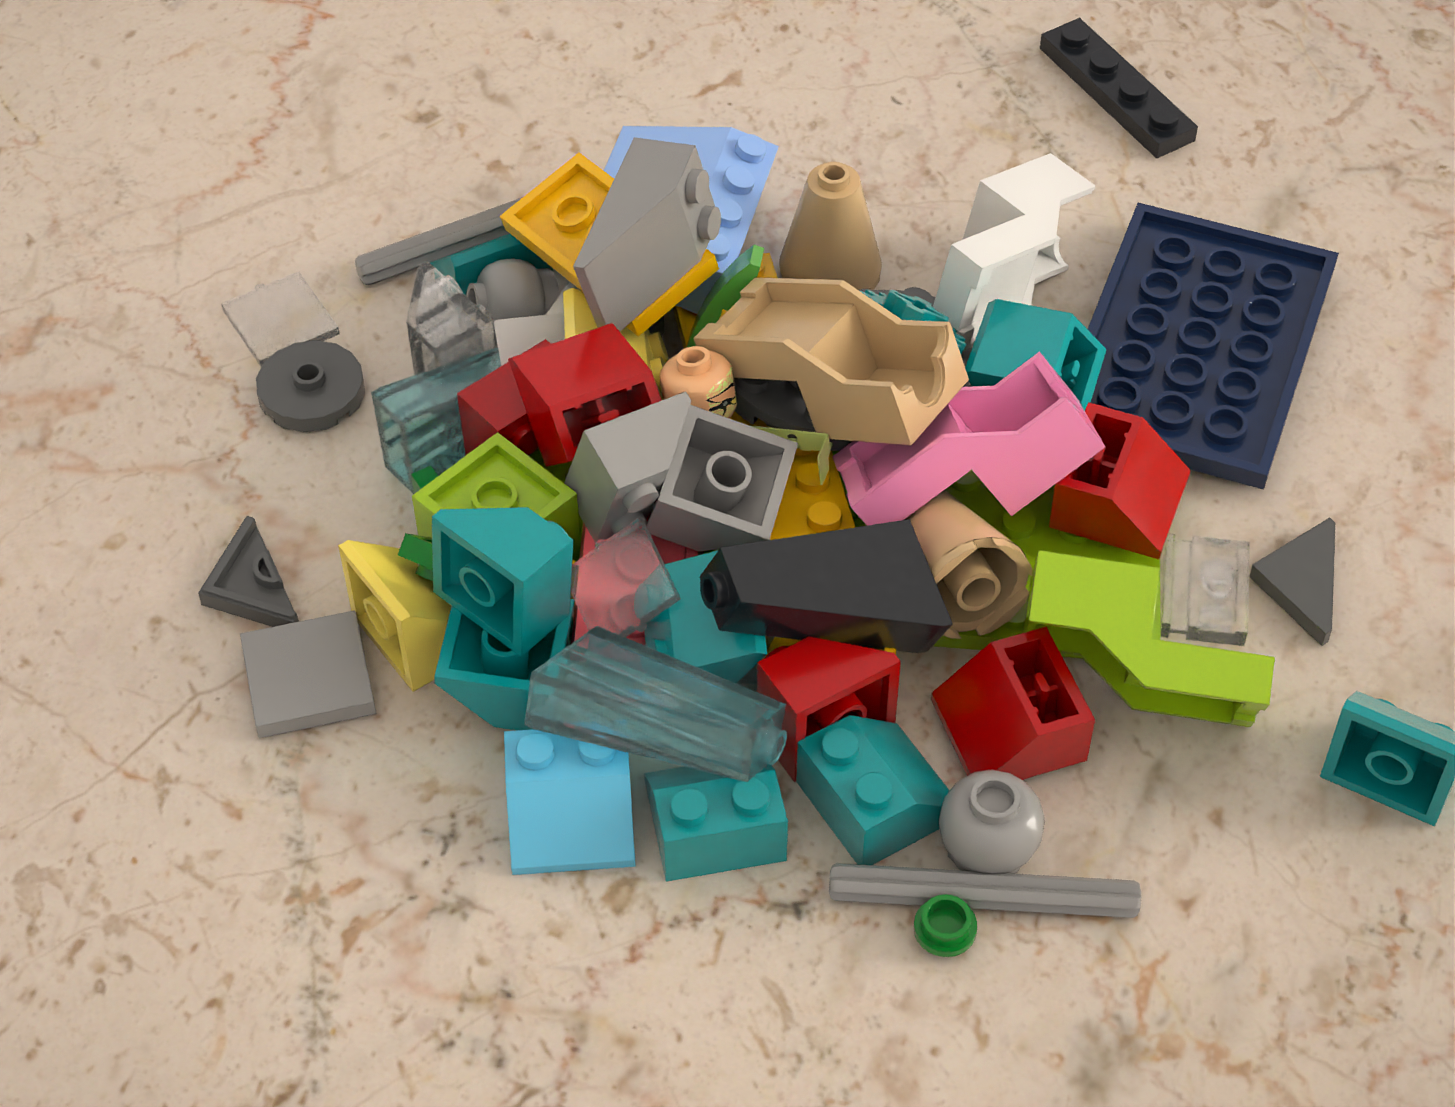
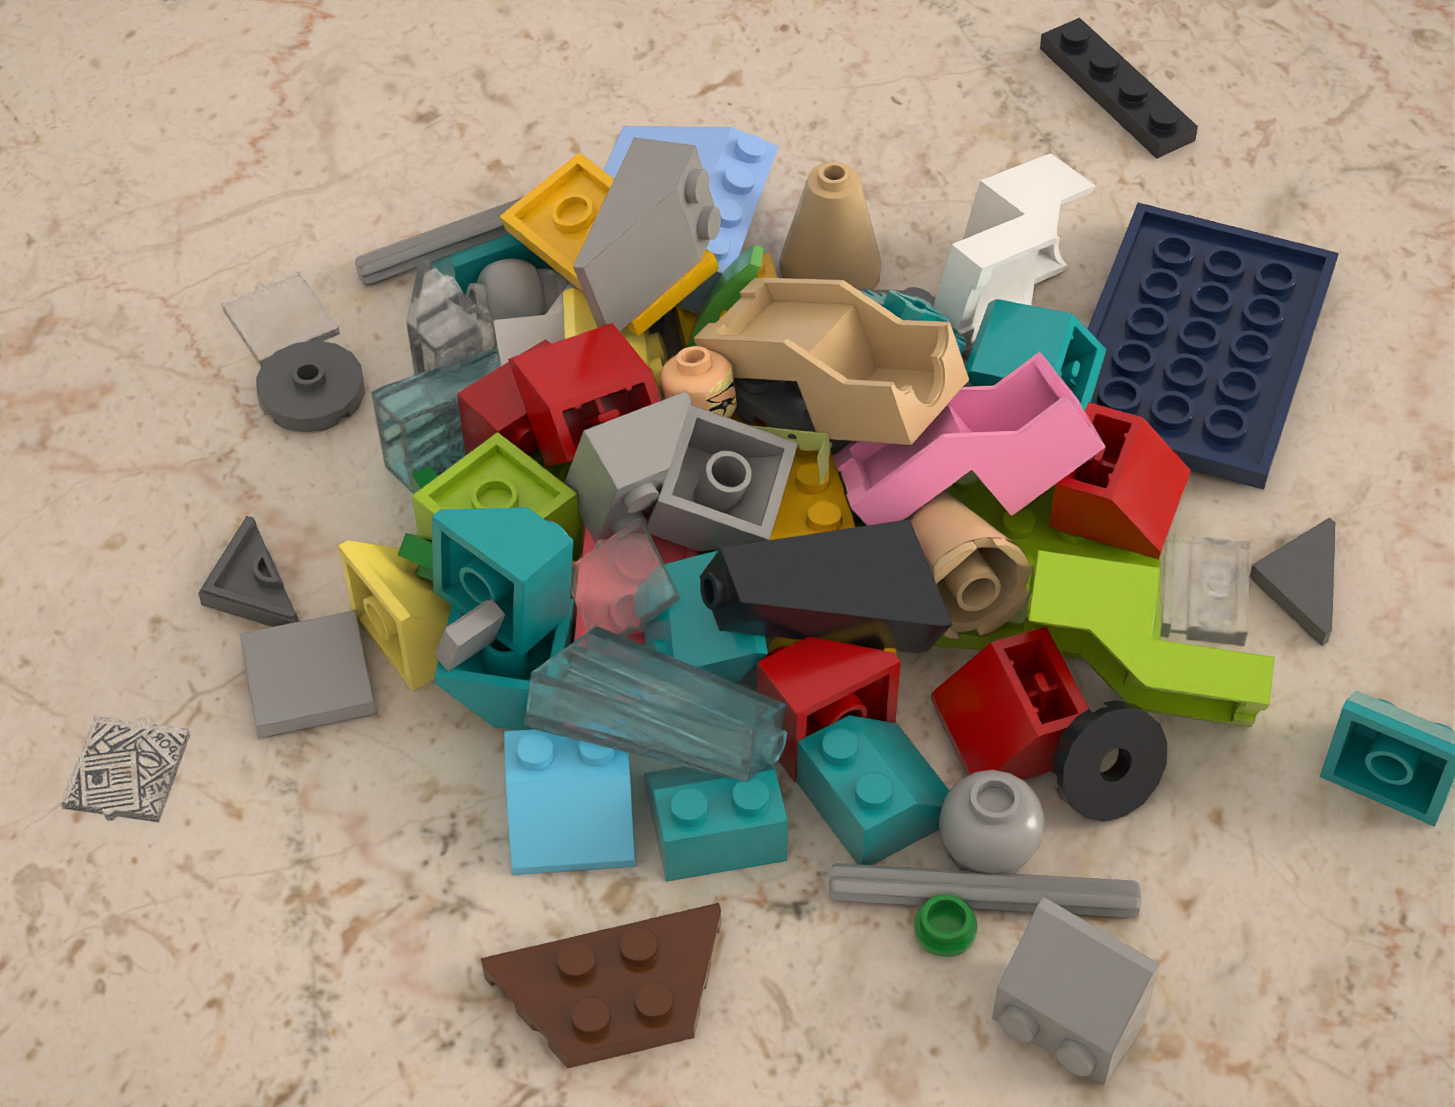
(125, 769): none -> clear piece
(469, 634): none -> light grey tile
(613, 986): none -> reddish brown wing
(1075, 992): none -> light grey slope
(1133, 775): none -> black tile

